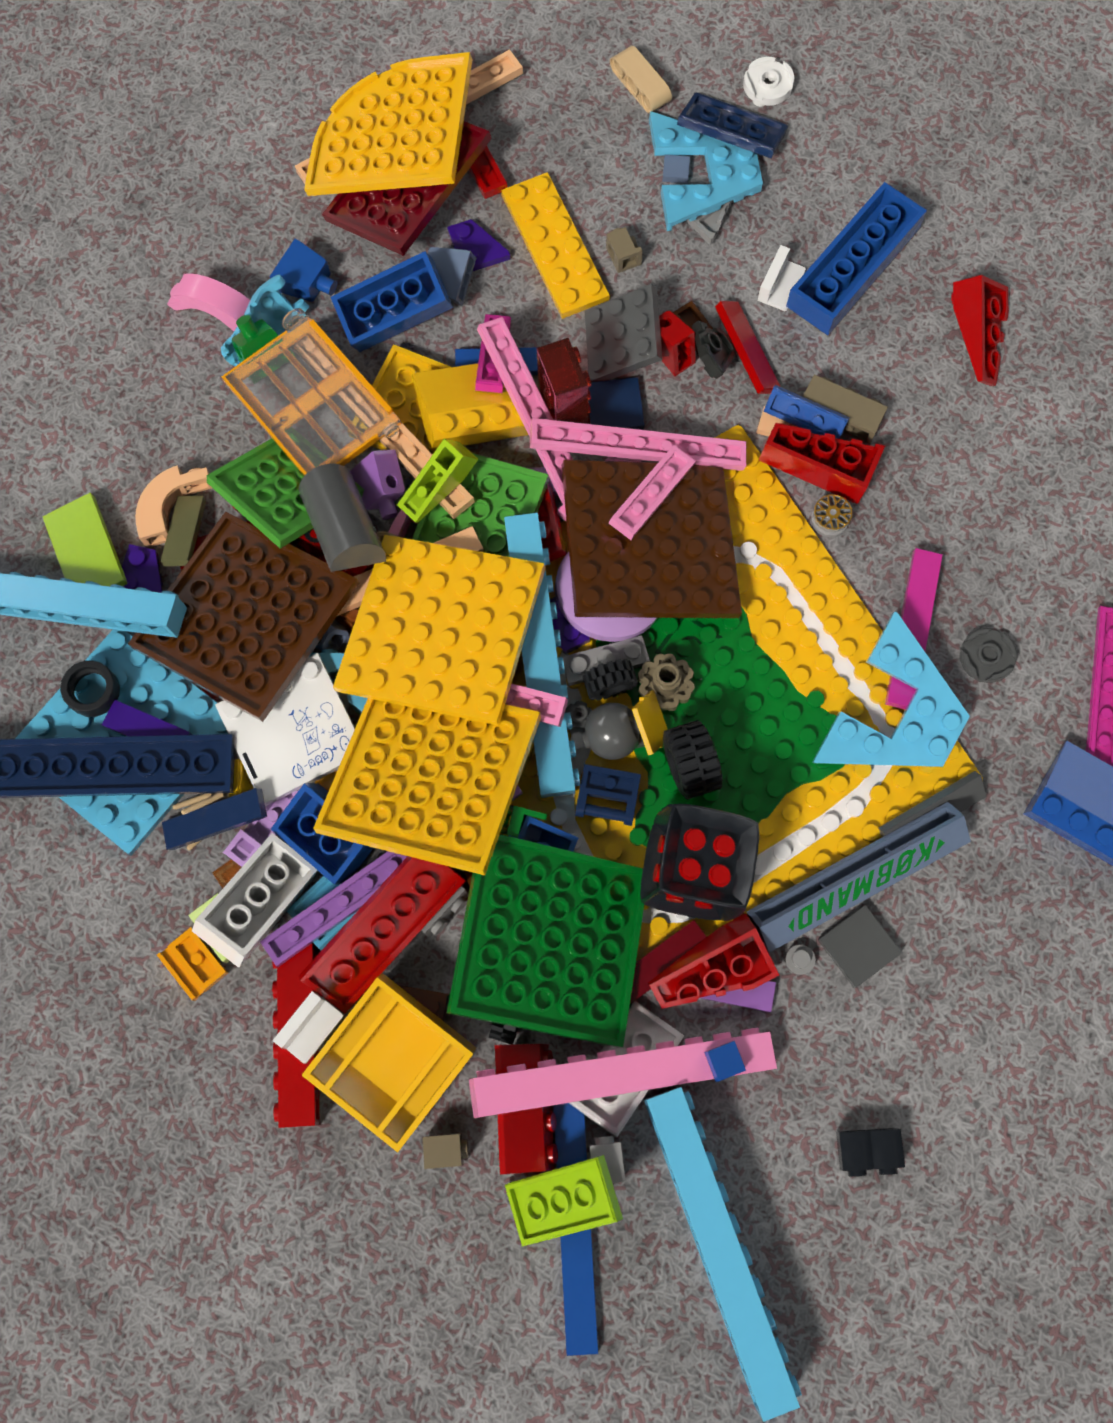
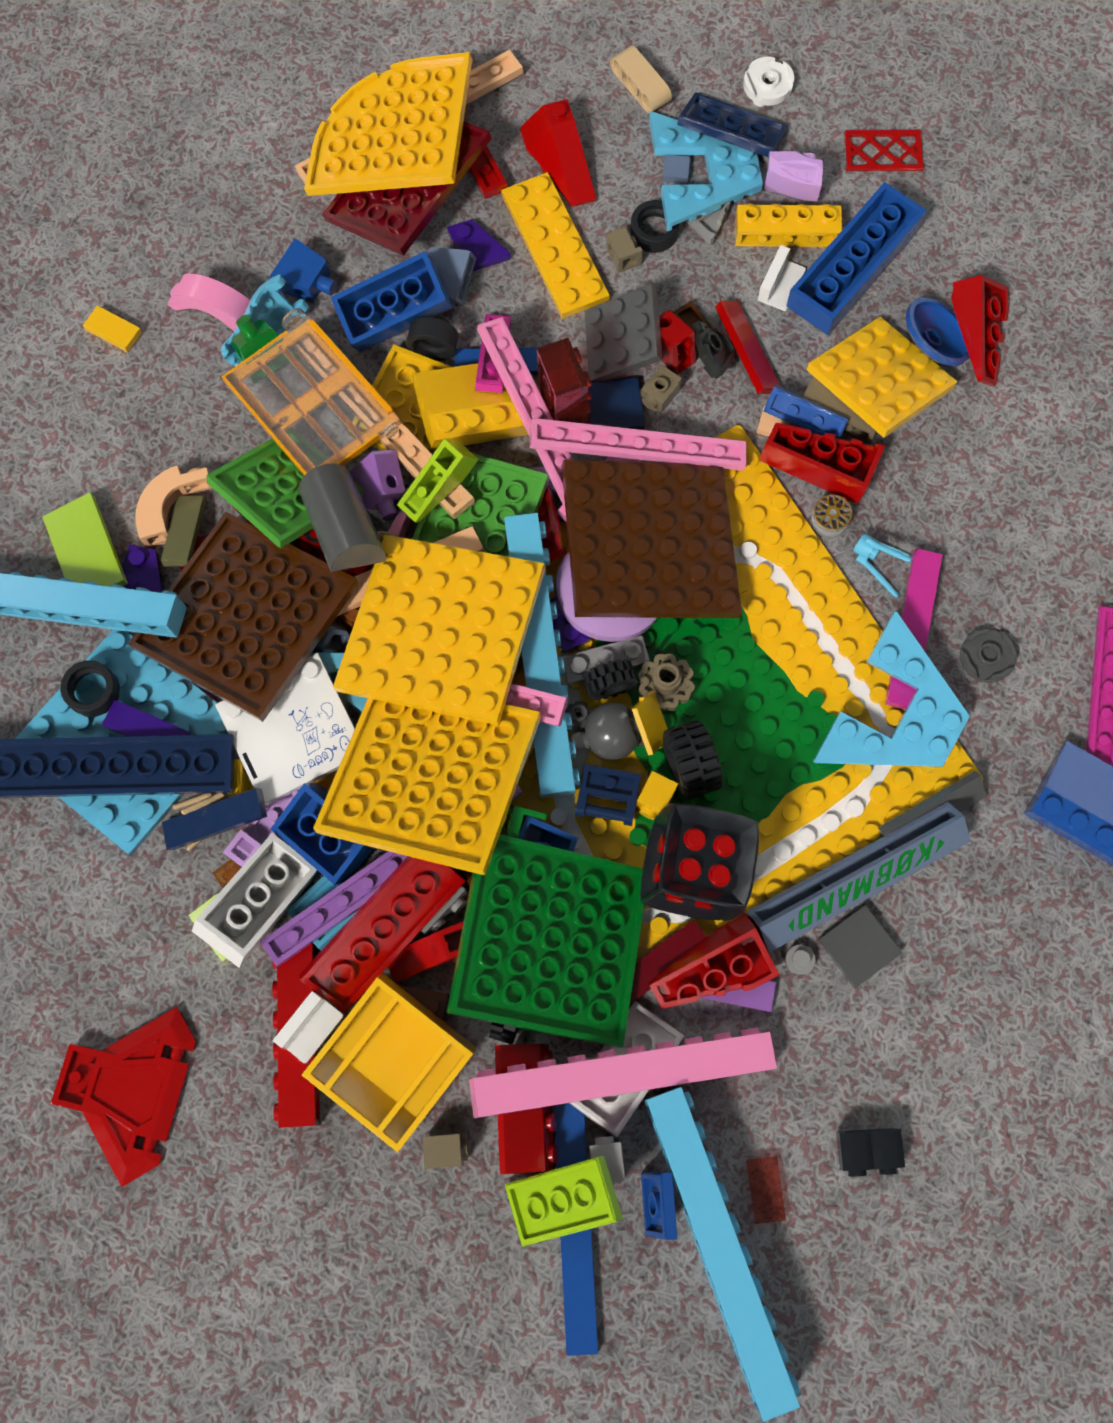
(112, 329): none -> yellow tile
(129, 1091): none -> red plate
(192, 964): light orange plate -> none
(427, 953): none -> red slope
(432, 338): none -> black tyre
(555, 144): none -> red wedge
(647, 242): none -> black tyre
(652, 492): bright pink plate -> none
(655, 795): none -> yellow brick
(659, 1205): none -> blue tile
(669, 387): none -> dark tan brick
(725, 1061): blue tile -> none
(765, 1190): none -> clear red tile
(787, 225): none -> yellow brick
(794, 175): none -> lavender slope
(870, 548): none -> medium azure plant
(881, 376): none -> yellow plate
(895, 135): none -> red window
(936, 331): none -> blue dish

